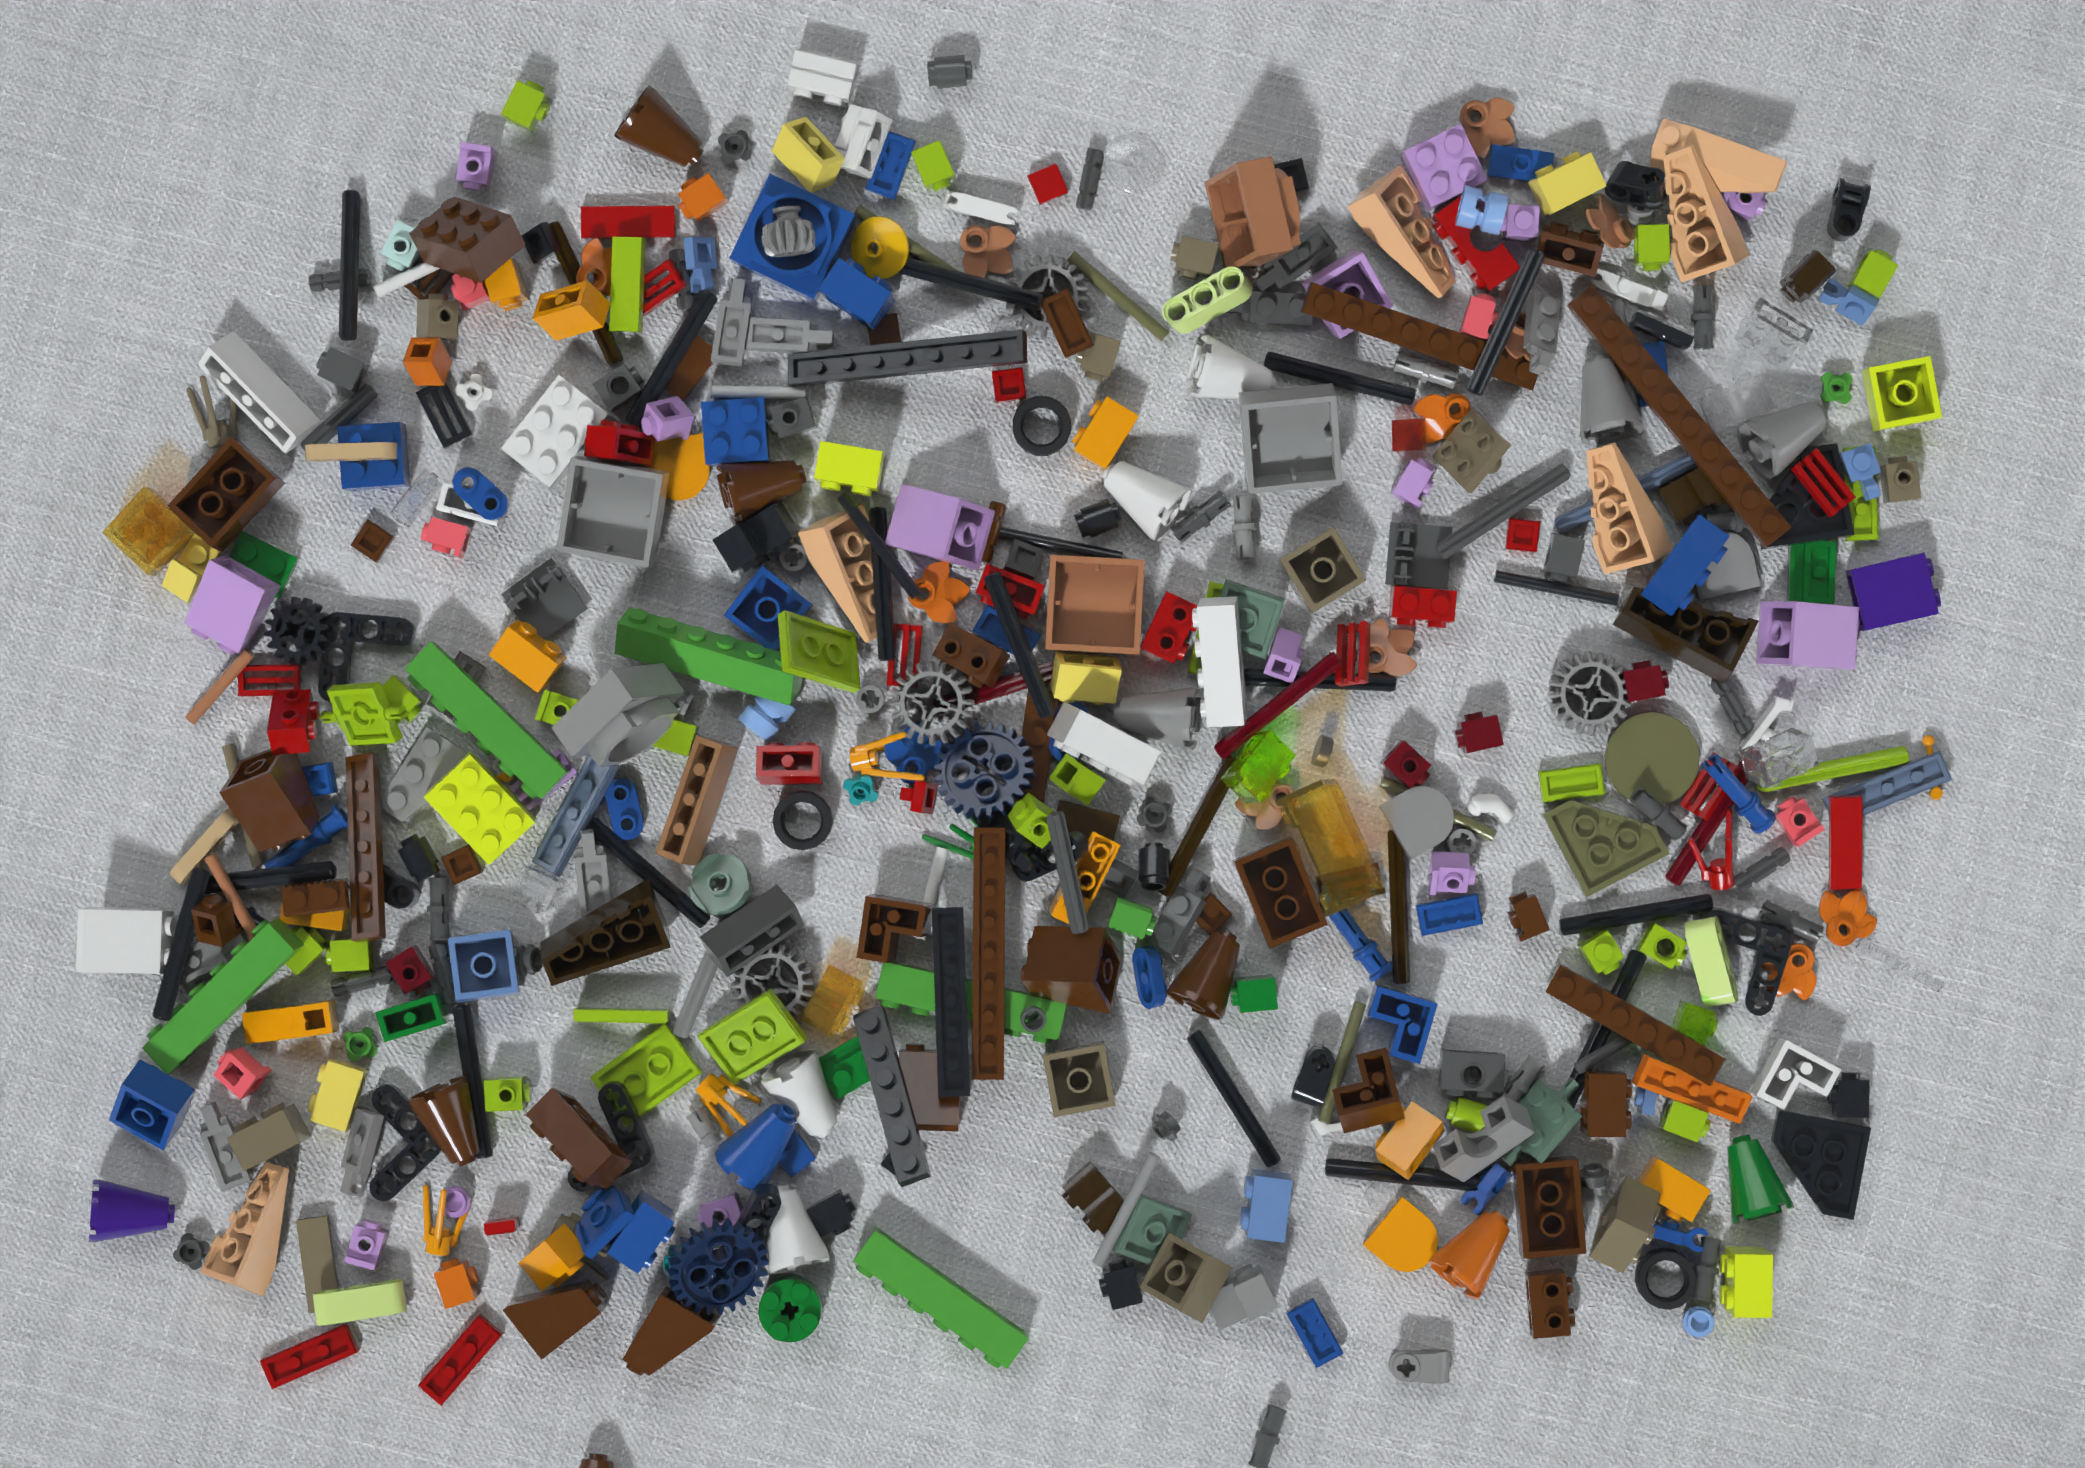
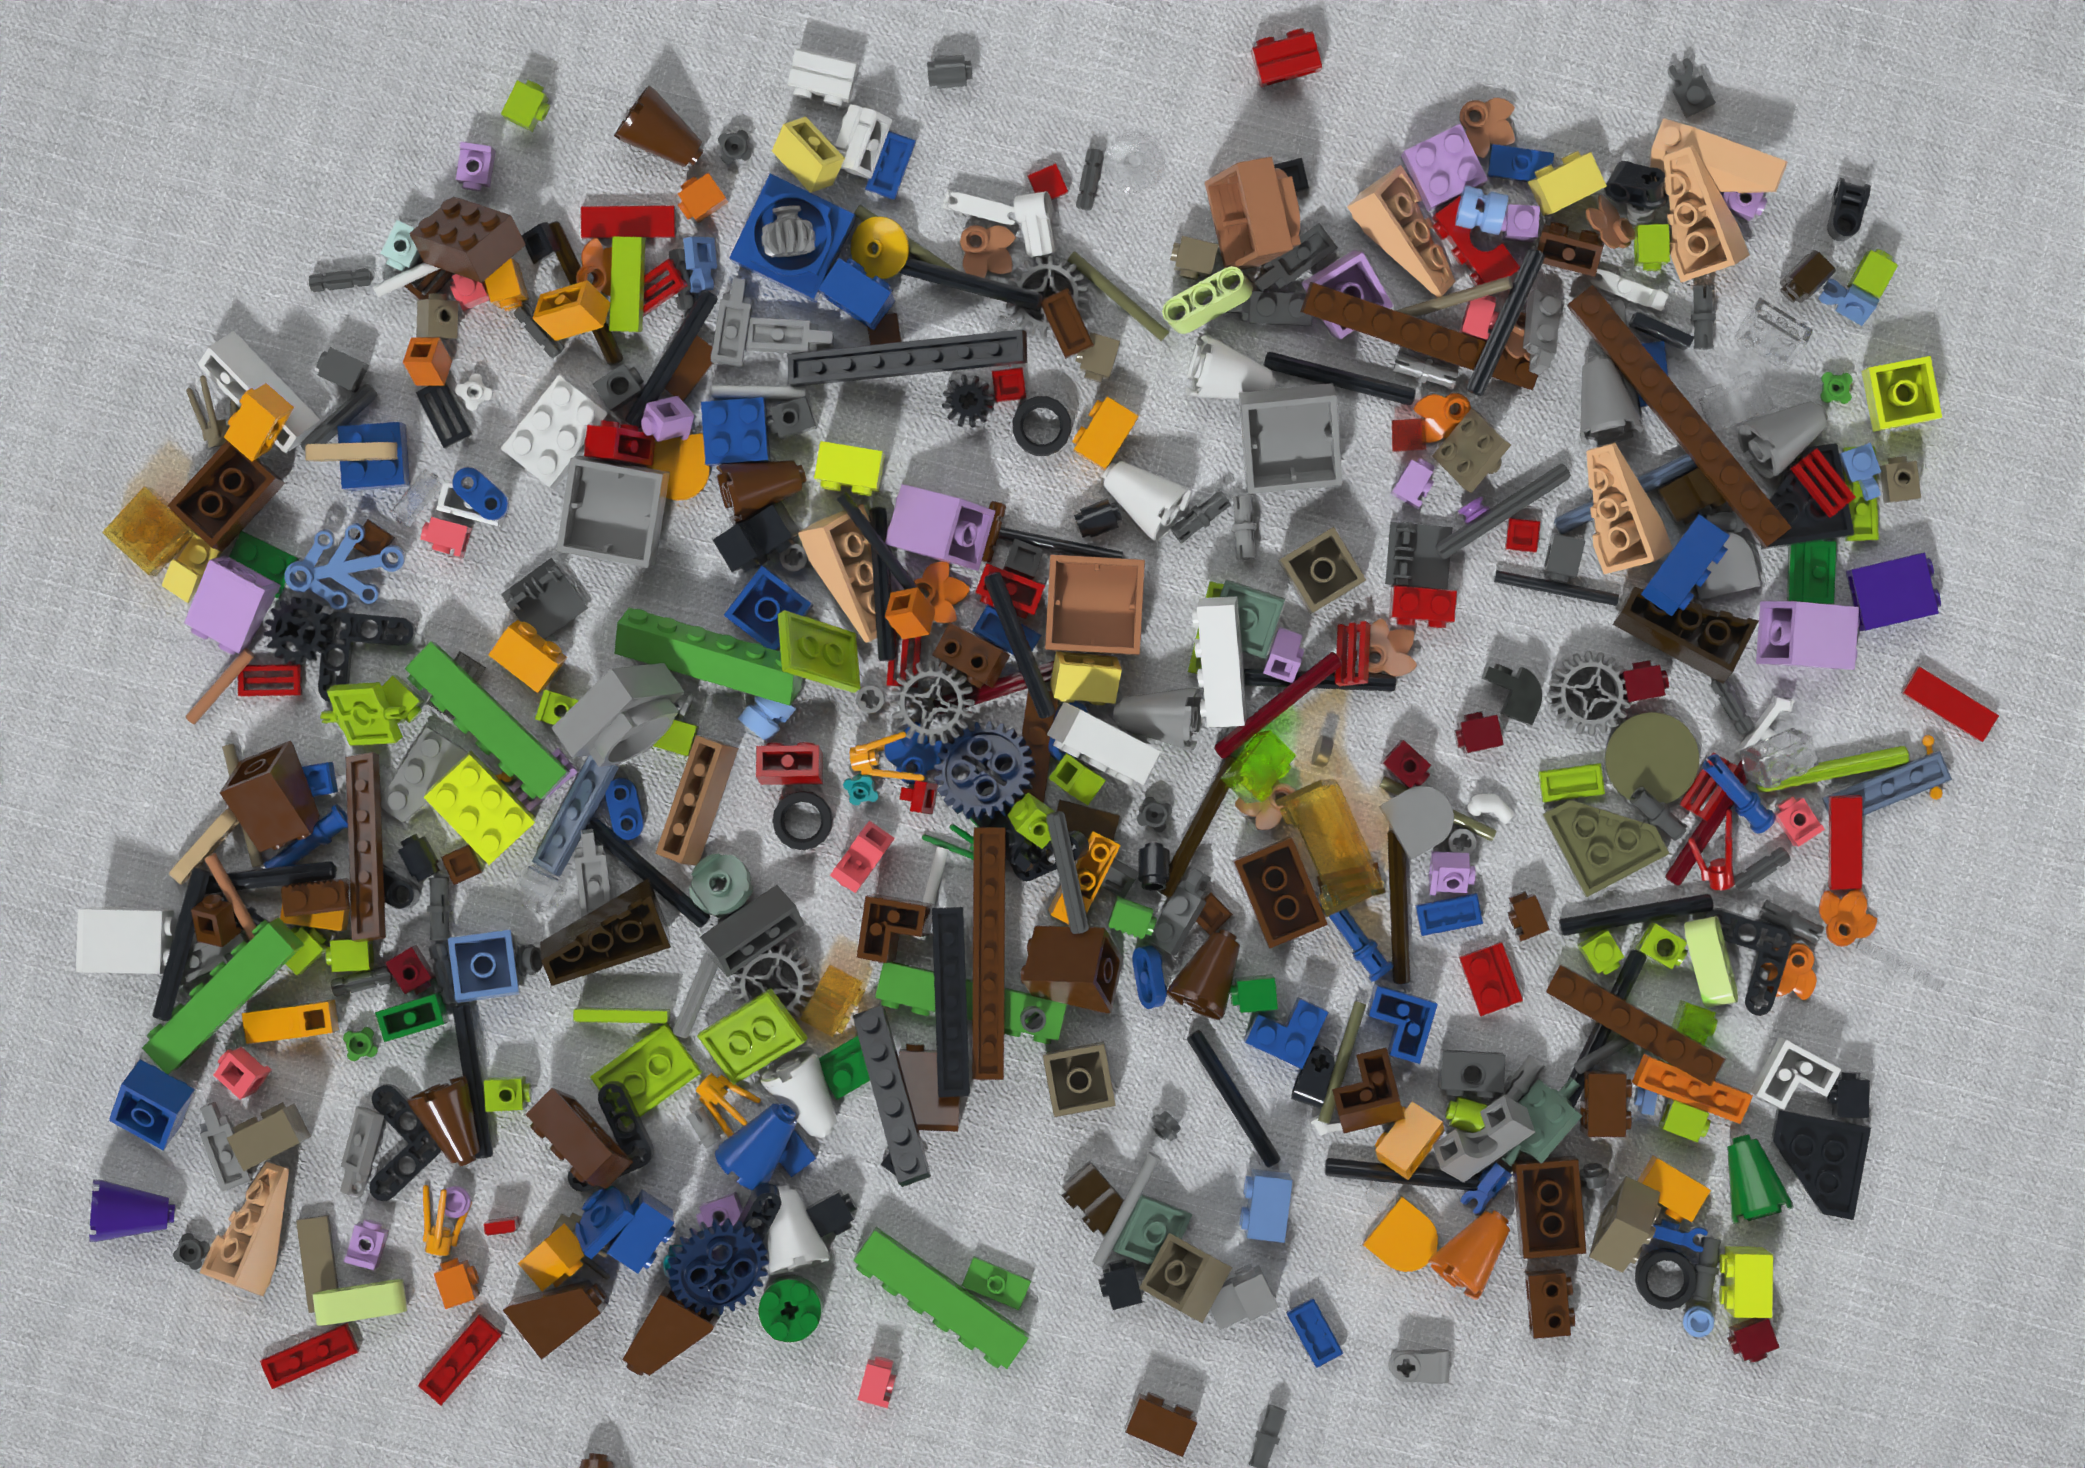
(258, 421): none -> light orange brick
(292, 721): red brick -> none
(338, 1094): light yellow brick -> none
(339, 568): none -> medium blue plant
(349, 265): black axle -> none
(525, 315): none -> dark grey axle
(862, 857): none -> coral brick
(877, 1381): none -> coral brick
(910, 613): none -> orange brick
(933, 166): lime brick -> none
(964, 391): none -> black gear
(996, 1283): none -> bright green plate
(1035, 213): none -> white piece
(1161, 1424): none -> reddish brown brick
(1169, 629): red brick -> none
(1286, 58): none -> red brick
(1288, 1041): none -> blue brick
(1458, 297): none -> dark tan bar
(1473, 509): none -> medium lavender bush
(1490, 979): none -> red plate
(1524, 694): none -> pearl dark grey brick
(1692, 93): none -> dark grey plate
(1752, 1339): none -> dark red brick
(1950, 704): none -> red tile

